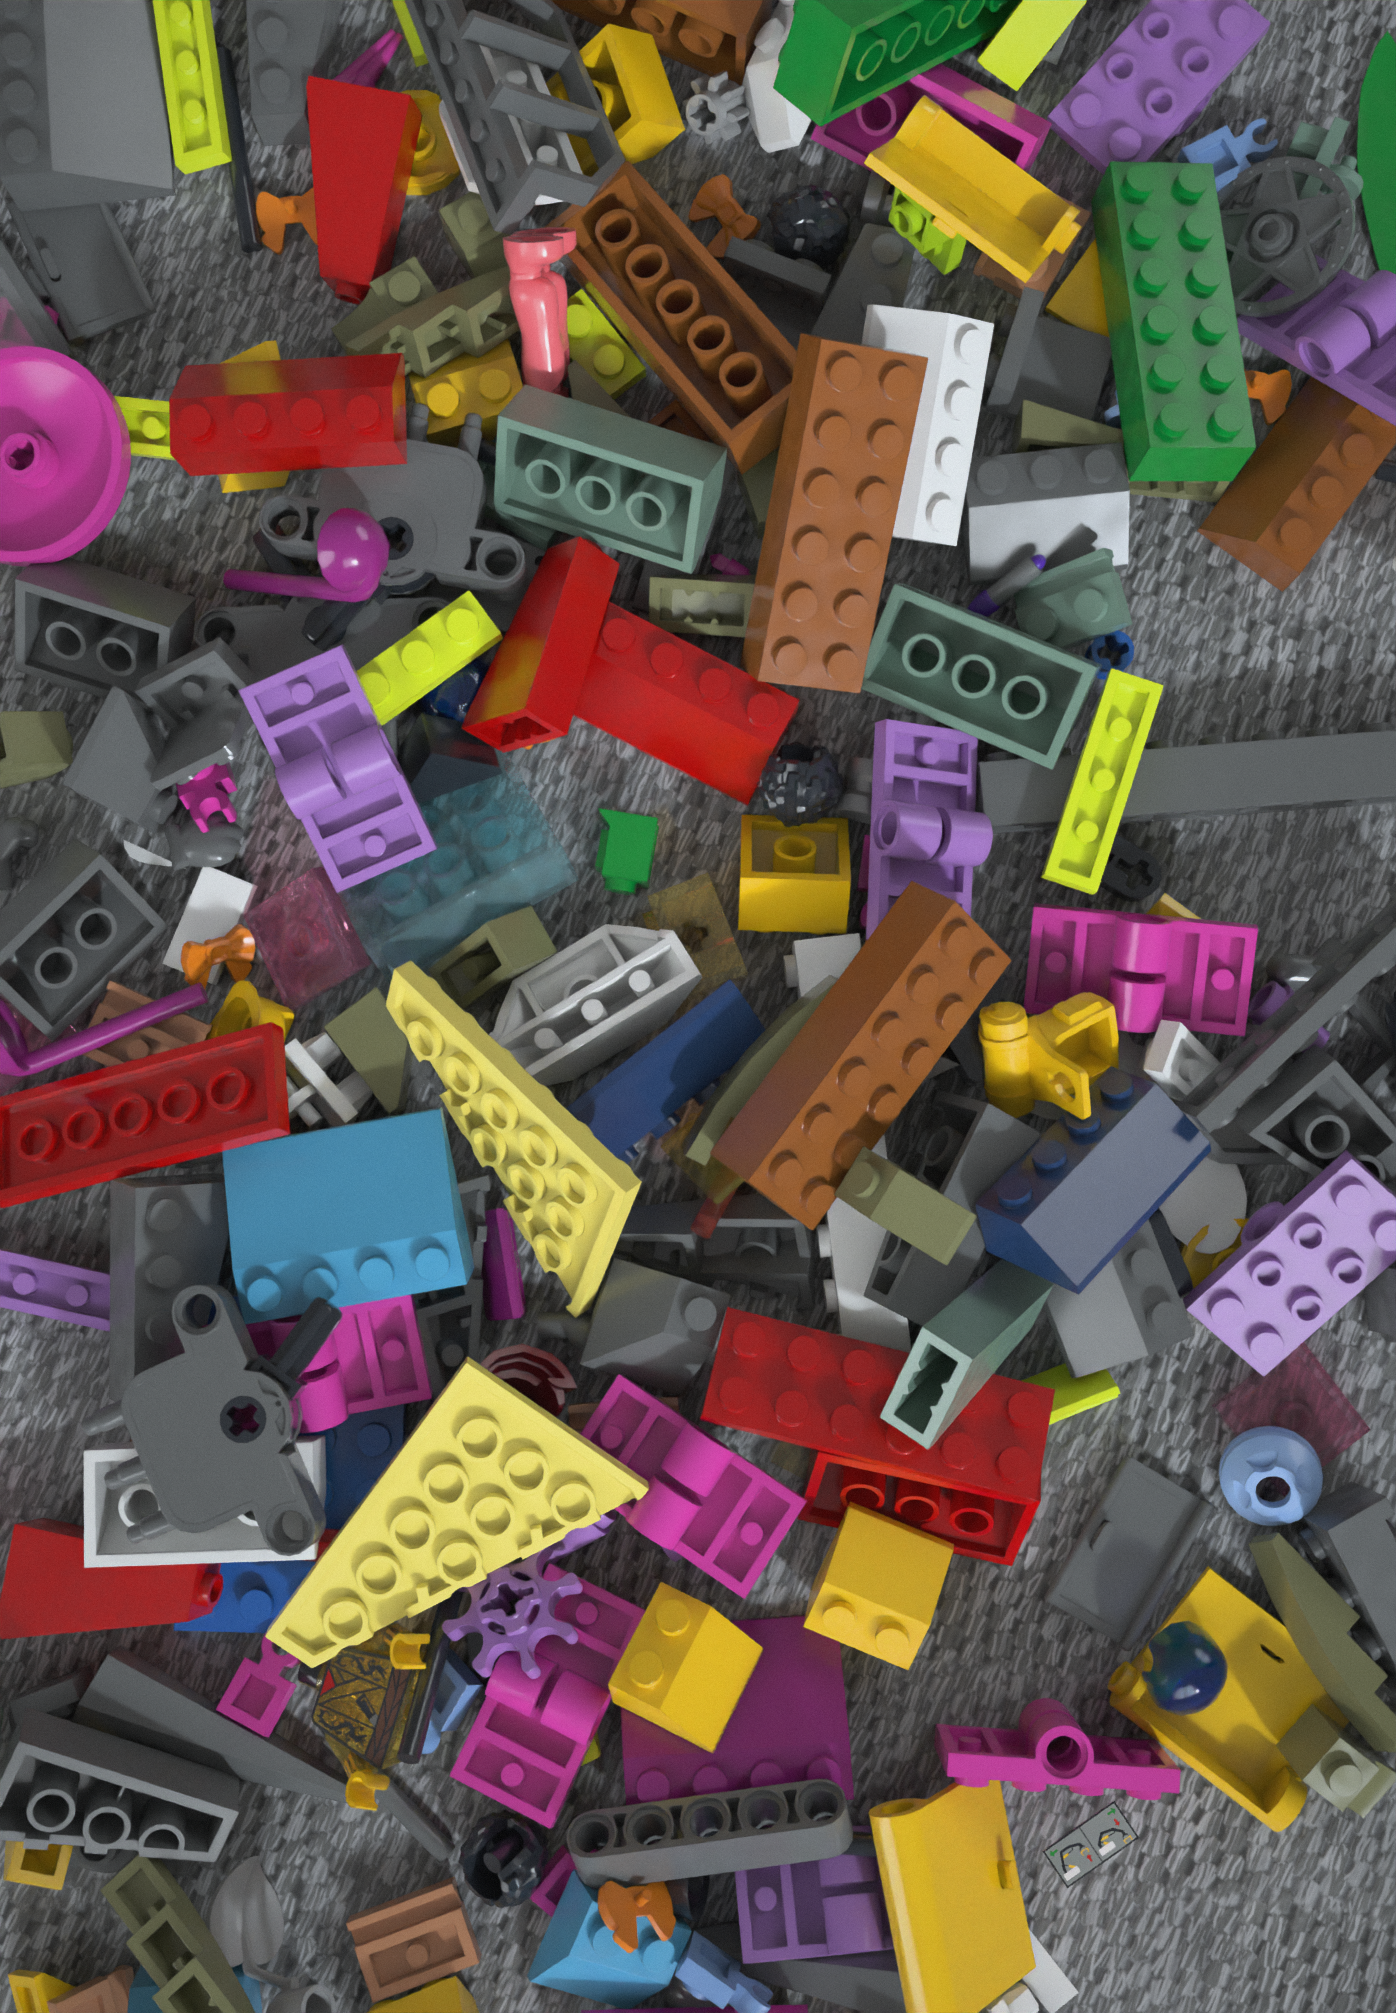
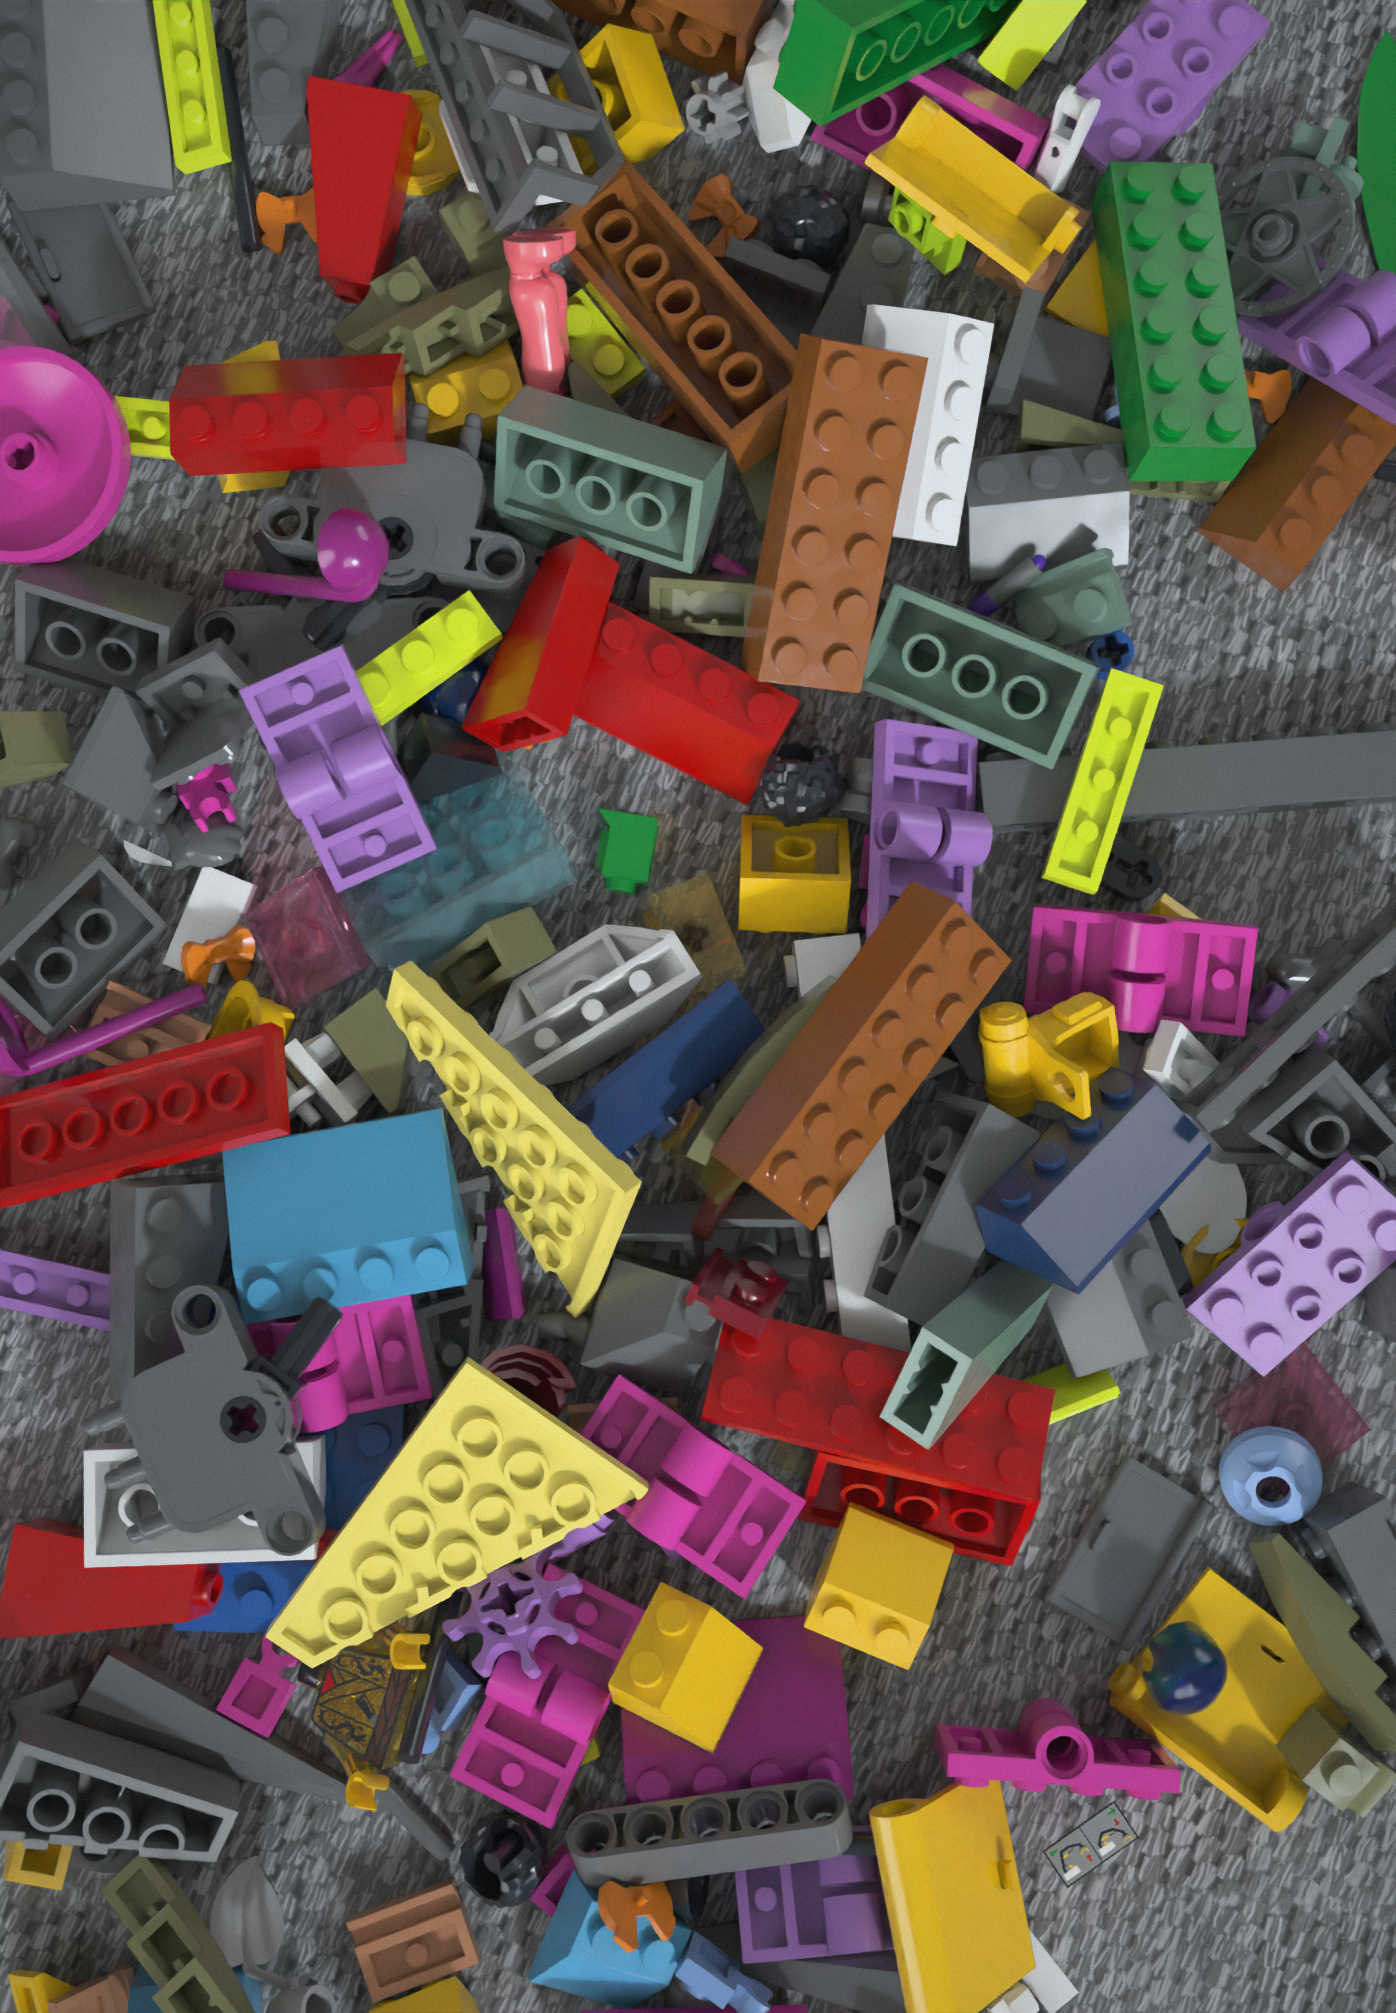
(738, 1293): none -> dark red plate
(905, 1205): olive slope -> none
(1062, 142): none -> white bar
(1228, 153): medium blue plate -> none

